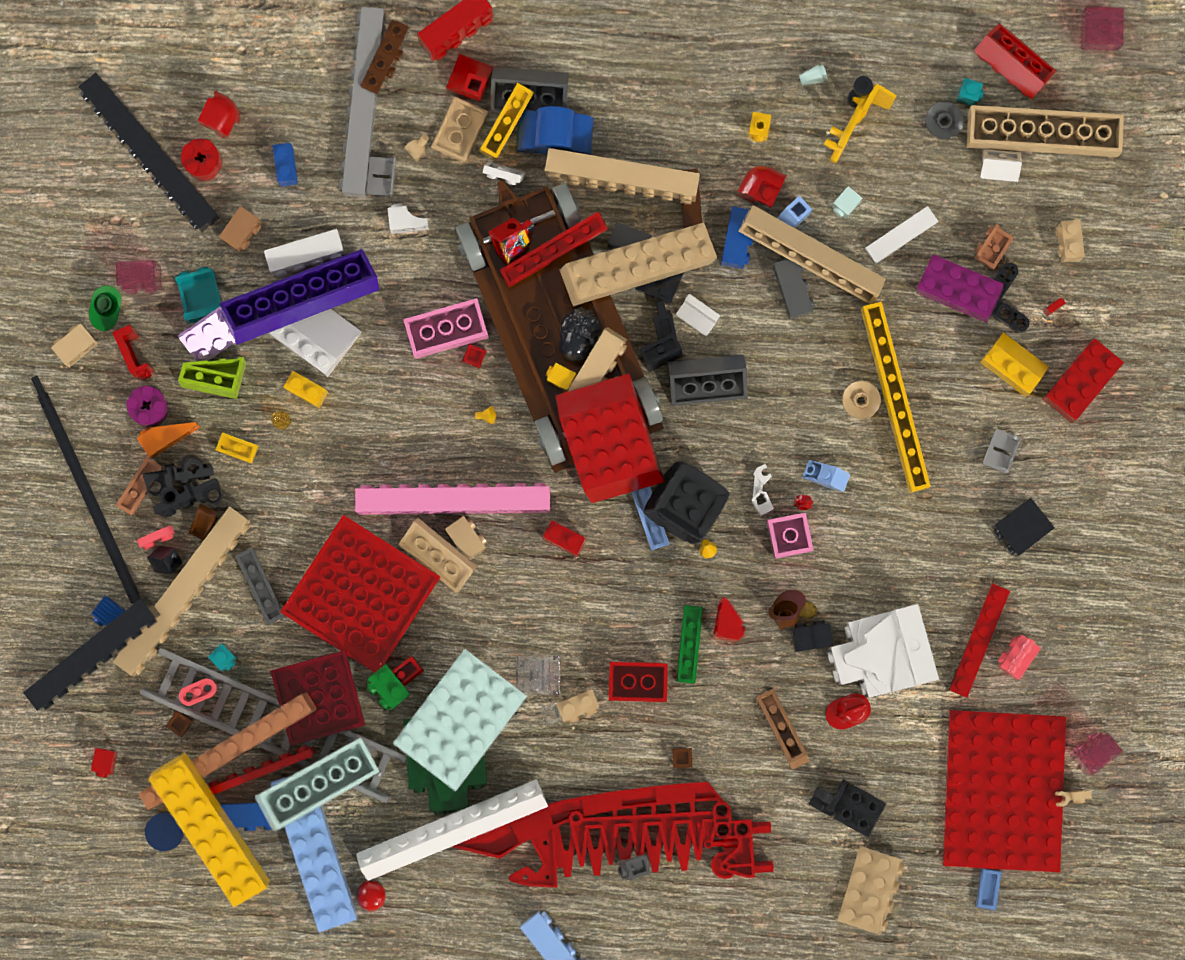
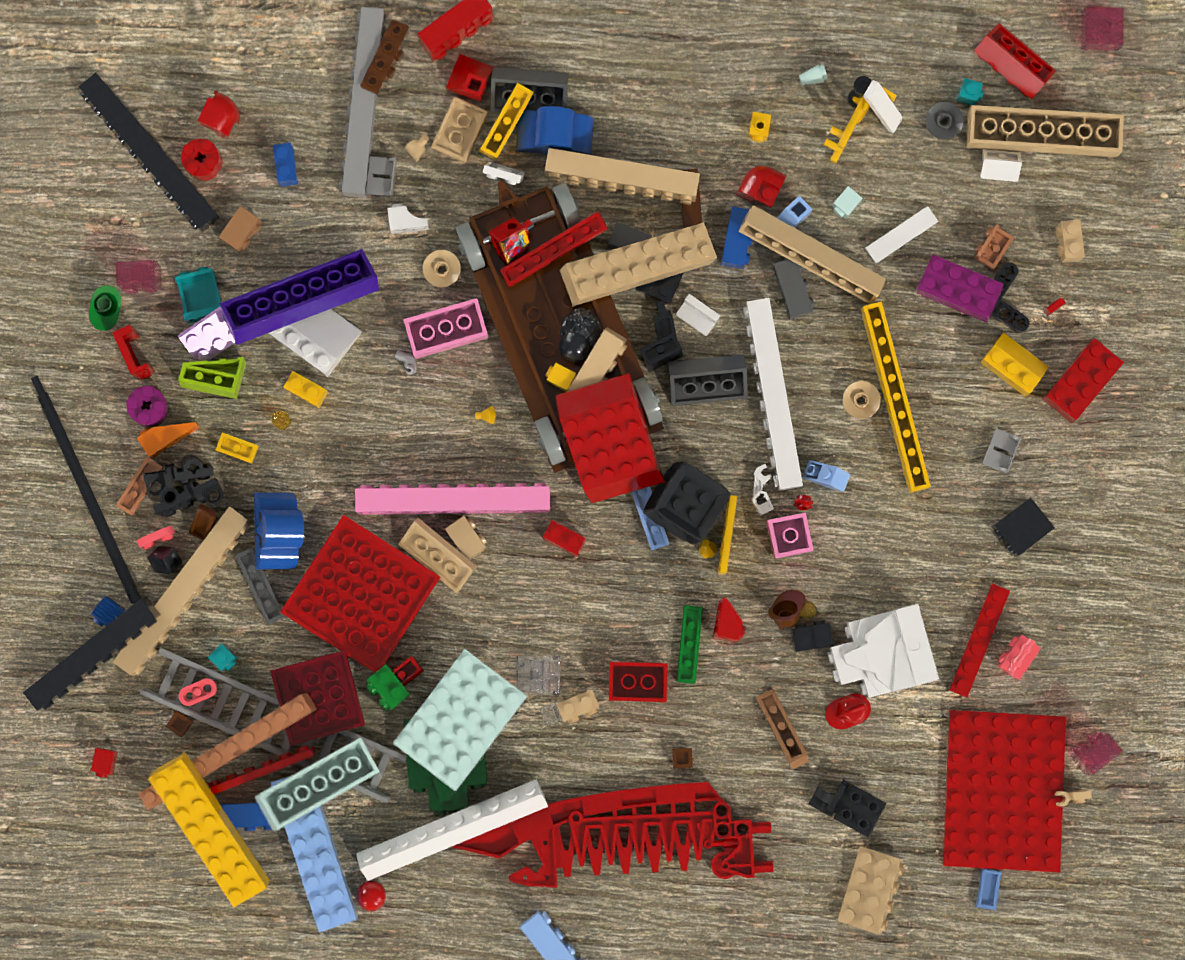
(74, 344): tan brick -> none
(163, 832): dark blue tile -> none
(277, 530): none -> blue brick
(304, 252): white brick -> none
(409, 362): none -> light grey arm
(439, 259): none -> tan dish
(474, 356): red tile -> none
(633, 867): dark grey bracket -> none
(727, 535): none -> yellow tile
(773, 393): none -> white brick
(883, 106): none -> white tile

